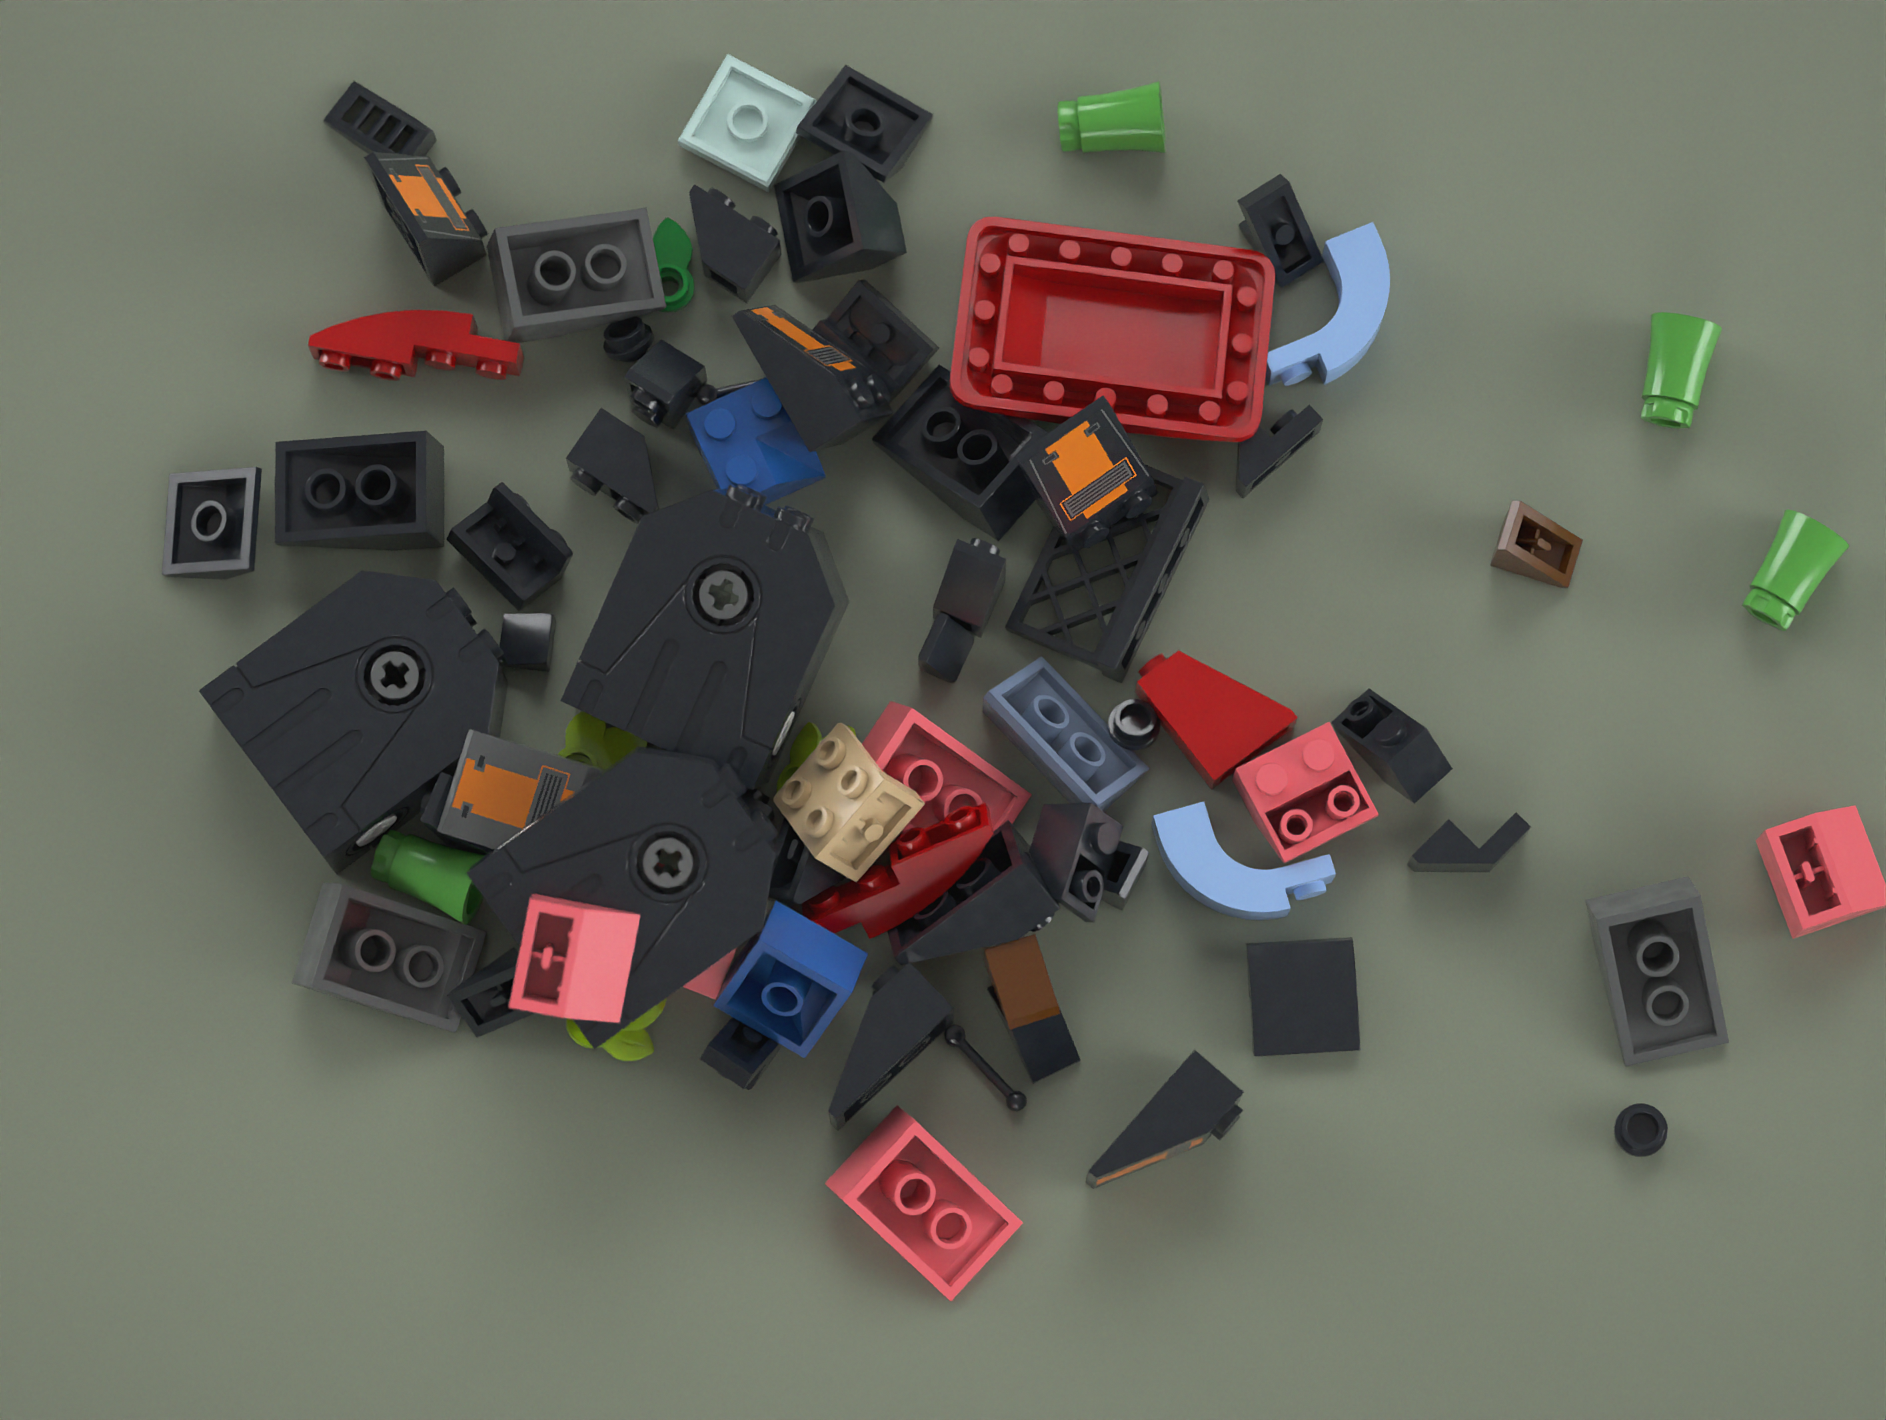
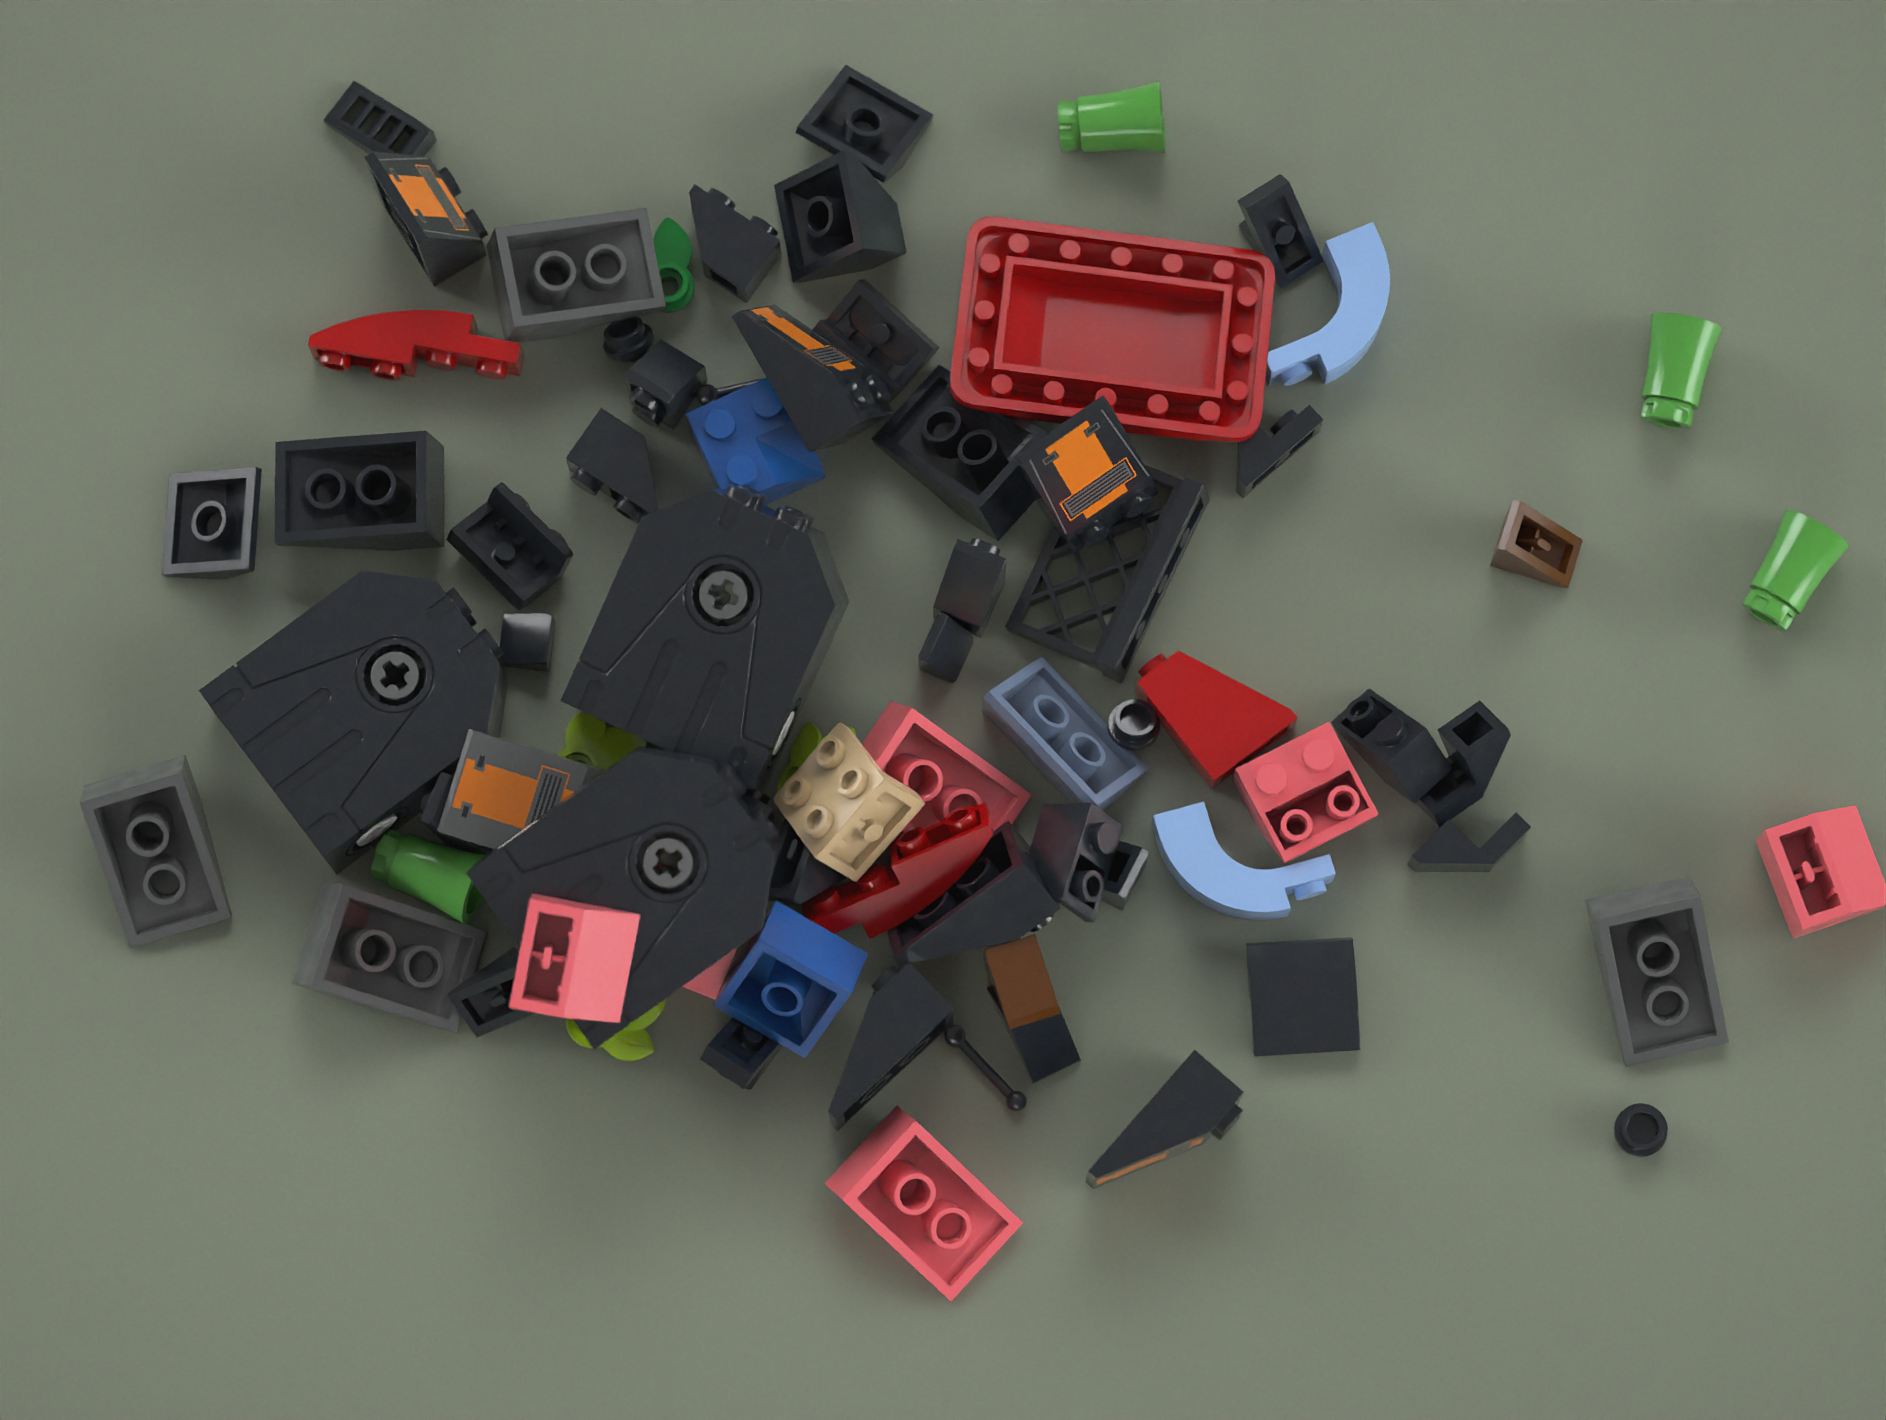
(156, 850): none -> dark grey slope
(746, 123): light aqua plate -> none
(1473, 749): none -> black slope

